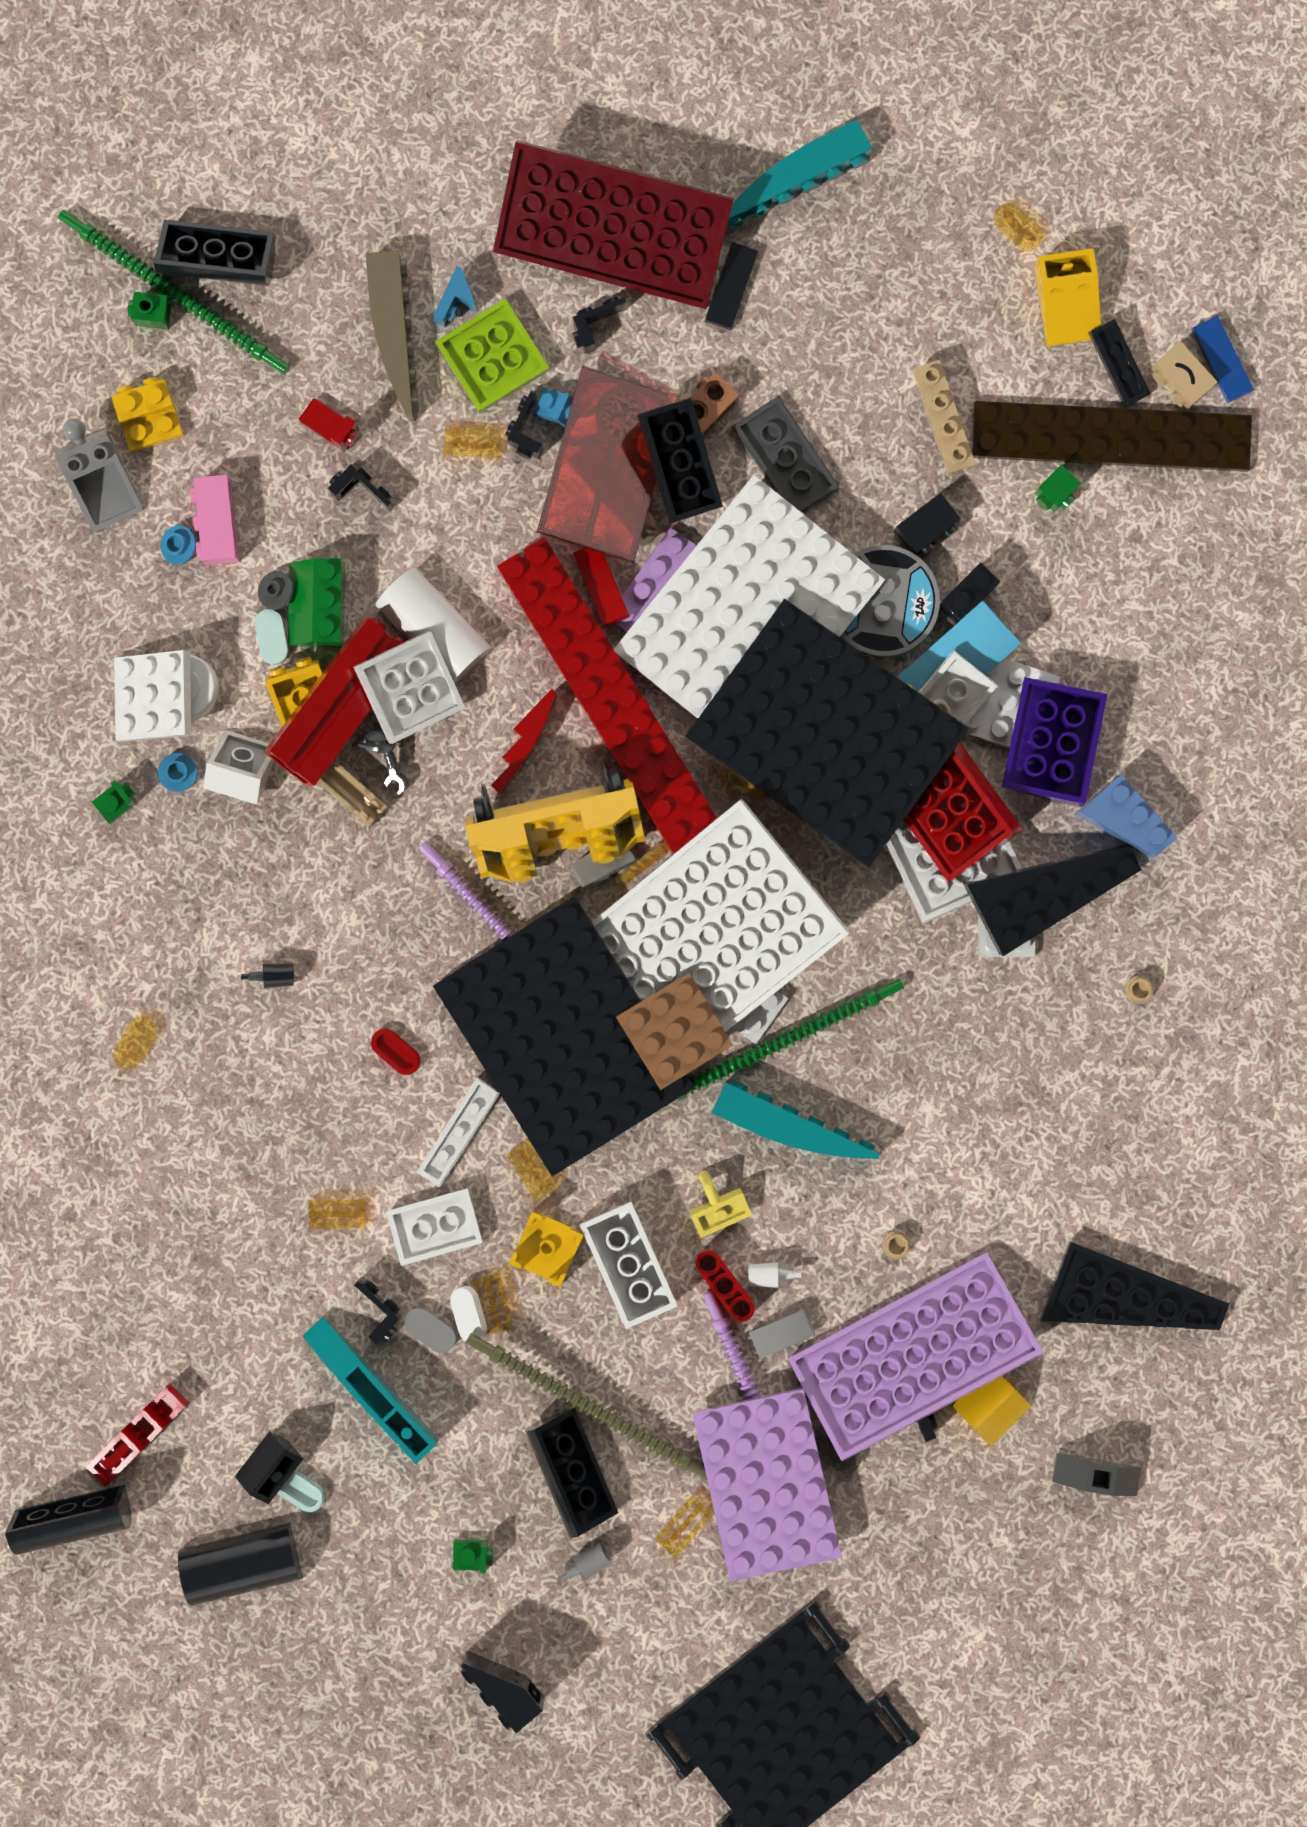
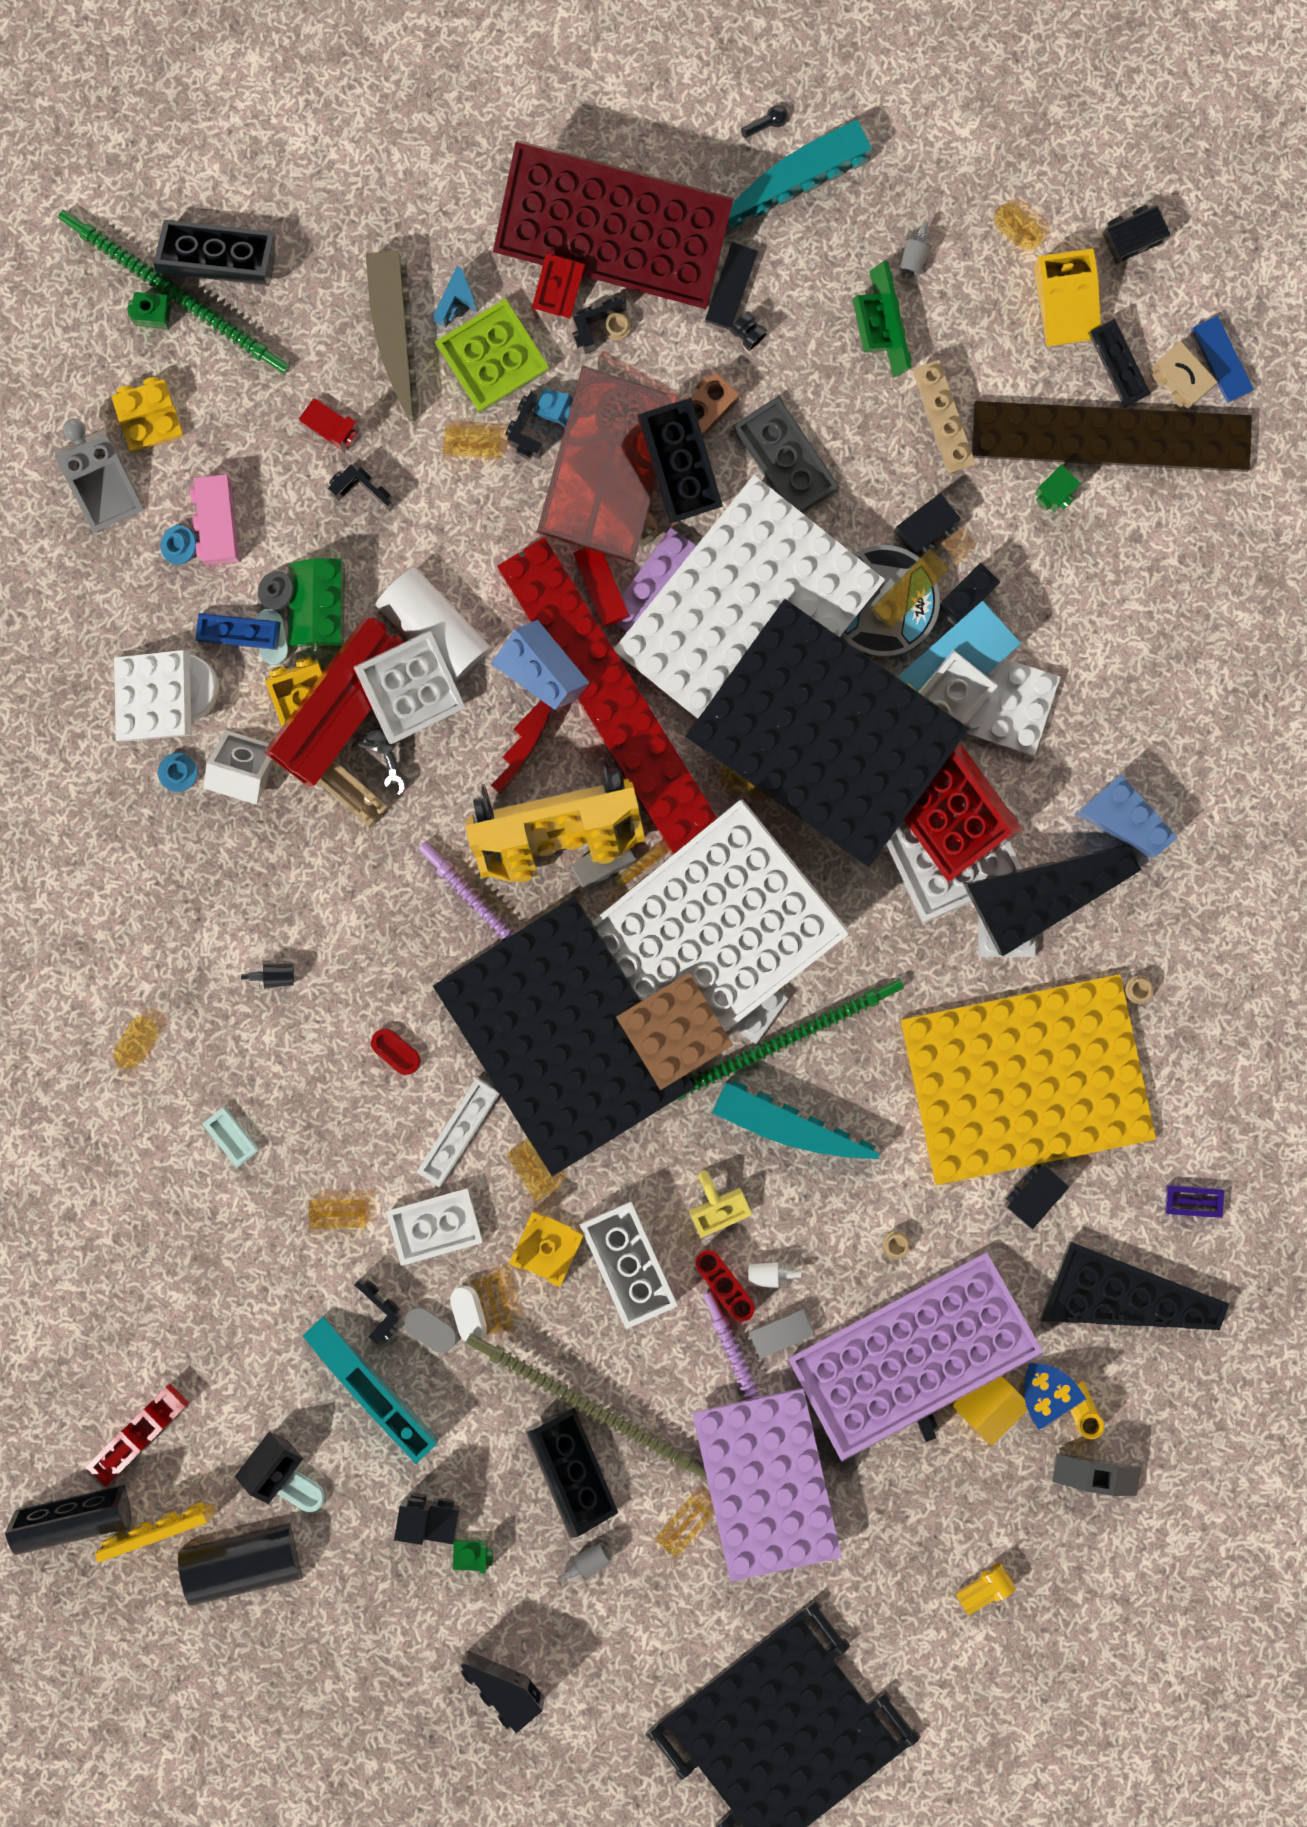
(115, 801): green bracket -> none
(146, 1534): none -> yellow tile
(231, 1137): none -> light aqua tile
(238, 631): none -> blue tile
(426, 1520): none -> black brick
(540, 666): none -> medium blue wedge
(558, 285): none -> red plate
(616, 326): none -> tan plate
(748, 330): none -> black wheel
(776, 116): none -> black bar
(881, 320): none -> green bracket
(909, 588): none -> clear yellow tile
(916, 250): none -> light grey piece
(989, 1587): none -> yellow piece
(1027, 1079): none -> yellow plate
(1035, 1195): none -> black brick
(1049, 1394): none -> blue shield
(1054, 741): dark purple slope -> none
(1087, 1410): none -> yellow piece
(1136, 234): none -> black brick
(1169, 1199): none -> dark purple tile

